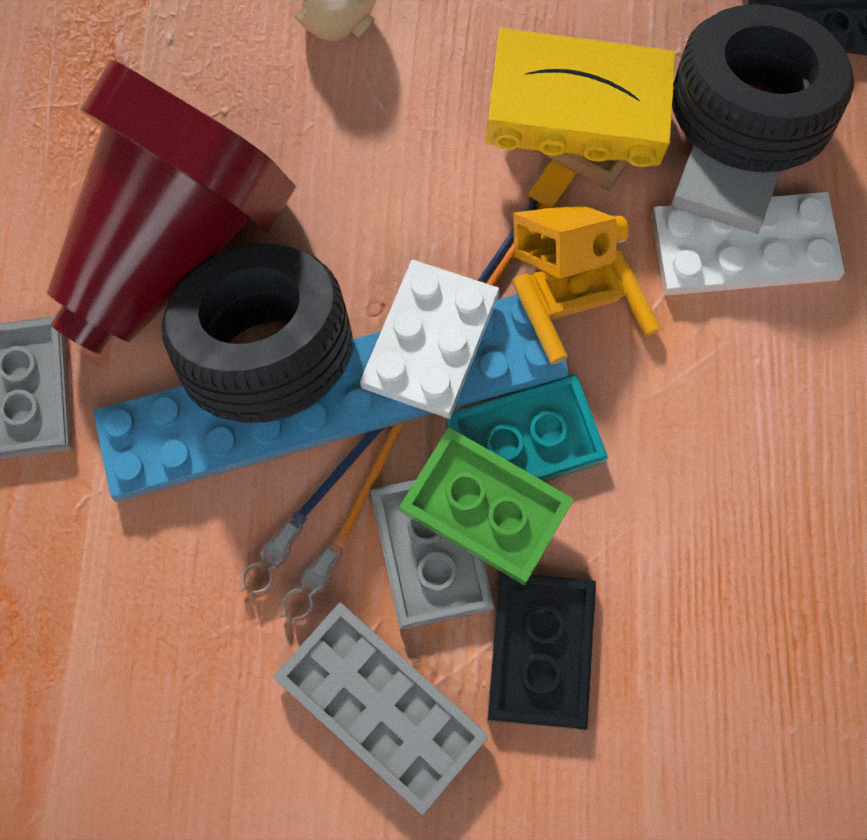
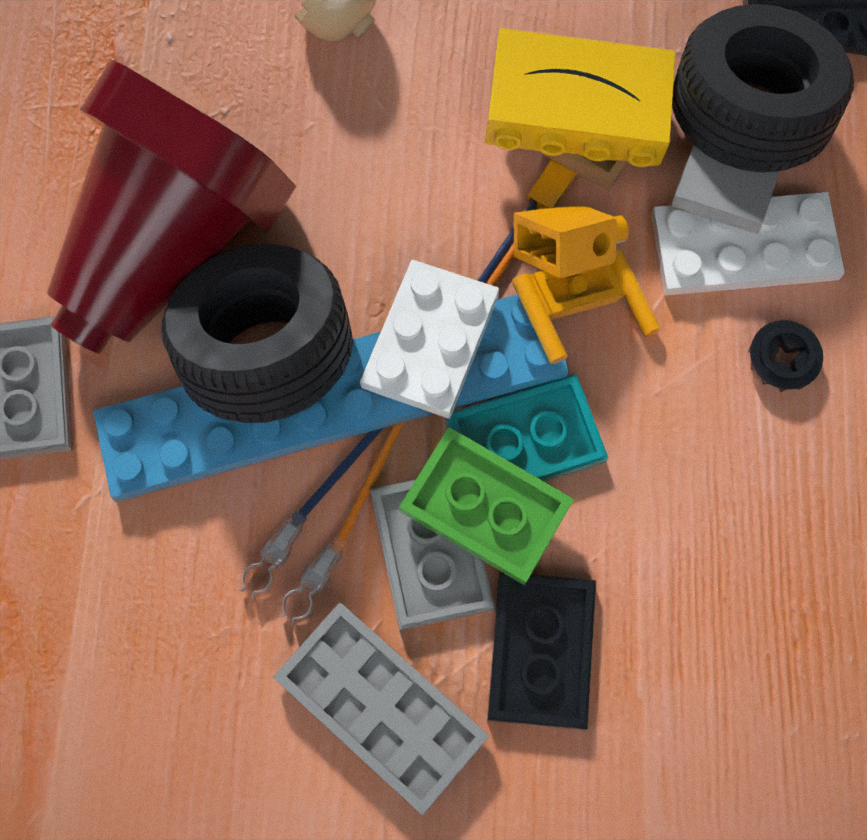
(791, 338): none -> black gear

